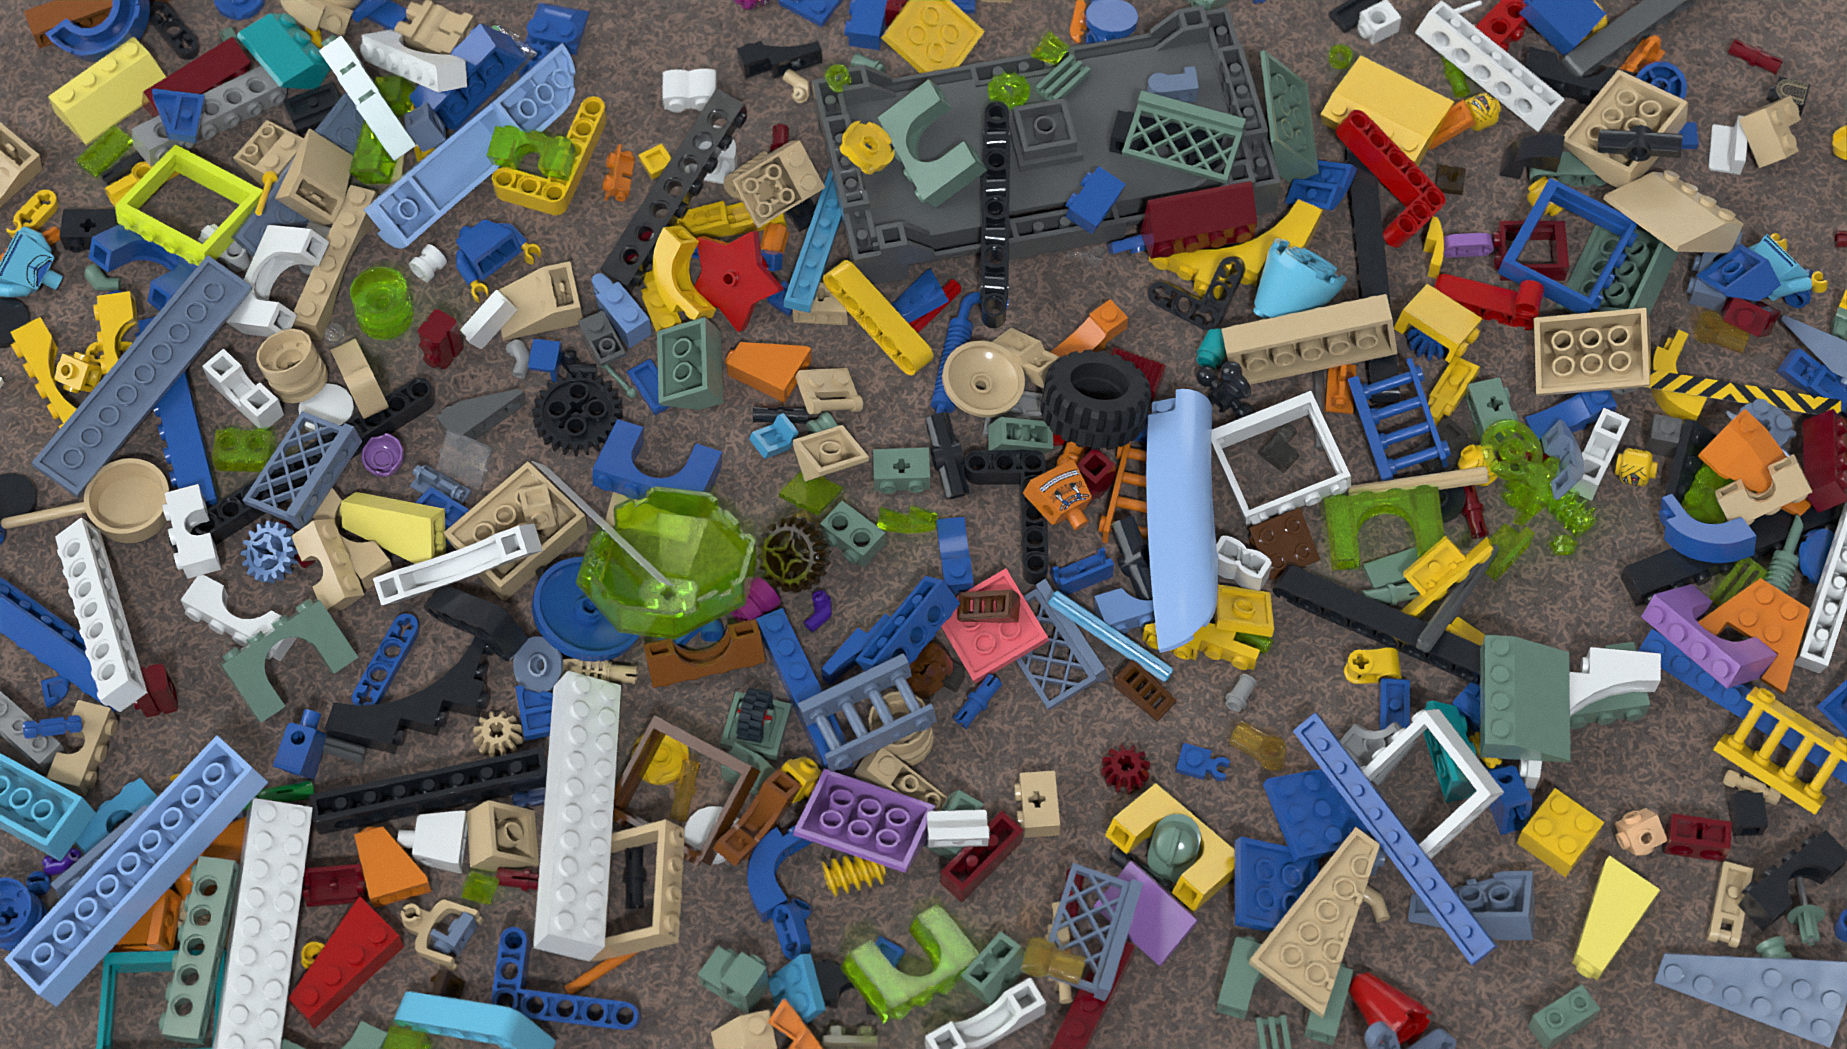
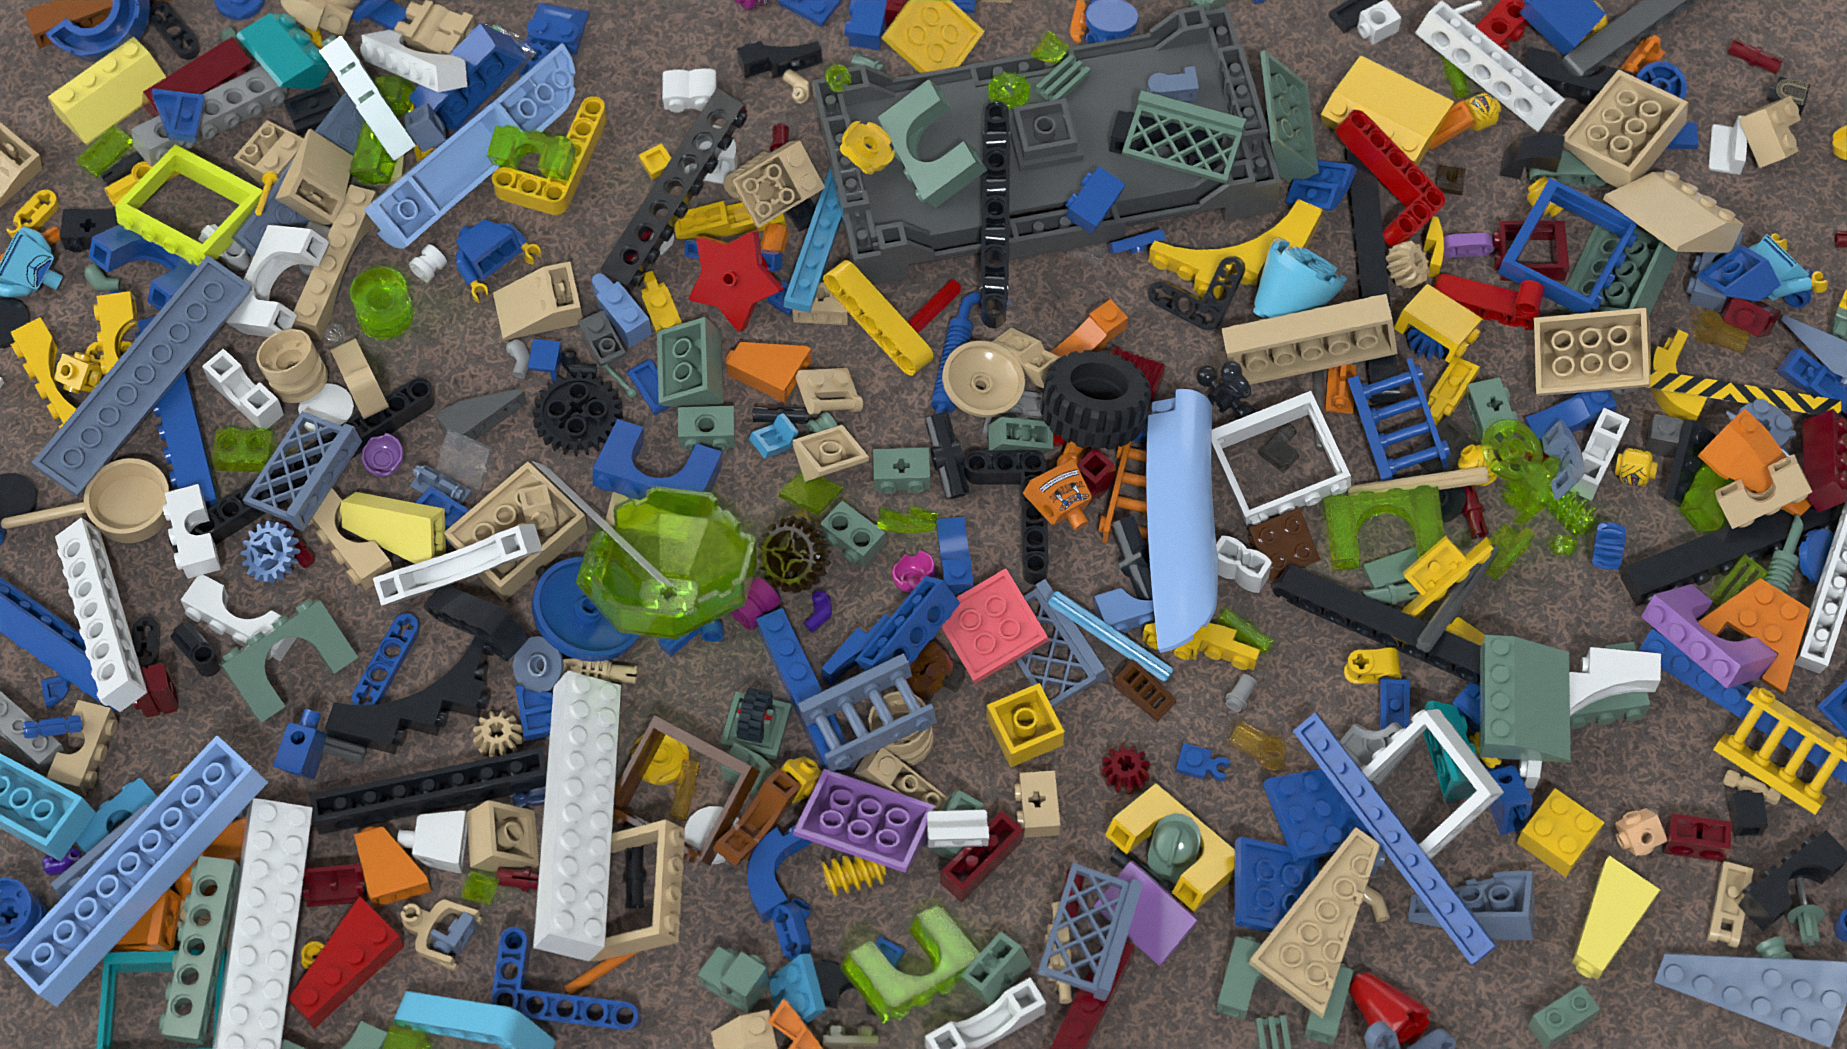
(39, 887): blue hinge -> none
(151, 644): none -> black beam
(196, 649): none -> black piece
(286, 793): green axle -> none
(339, 581): tan arch -> none
(440, 339): dark red brick -> none
(447, 985): dark brown tile -> none
(488, 320): white panel -> none
(619, 164): orange hinge -> none
(672, 274): yellow arch -> none
(695, 419): none -> sand green brick
(737, 649): dark orange arch -> none
(917, 566): none -> dark pink hair
(920, 297): blue wing -> none
(977, 701): blue pin -> none
(1006, 611): reddish brown slope -> none
(1025, 725): none -> yellow brick
(1044, 959): clear yellow piece -> none
(1082, 573): blue hinge -> none
(1199, 220): dark red slope -> none
(1212, 349): teal brick -> none
(1244, 611): yellow tile -> none
(1346, 52): clear neon green bush -> none
(1407, 264): none -> tan gear
(1609, 545): none -> blue gear
(1640, 143): black piece -> none
(1705, 541): blue arch -> none

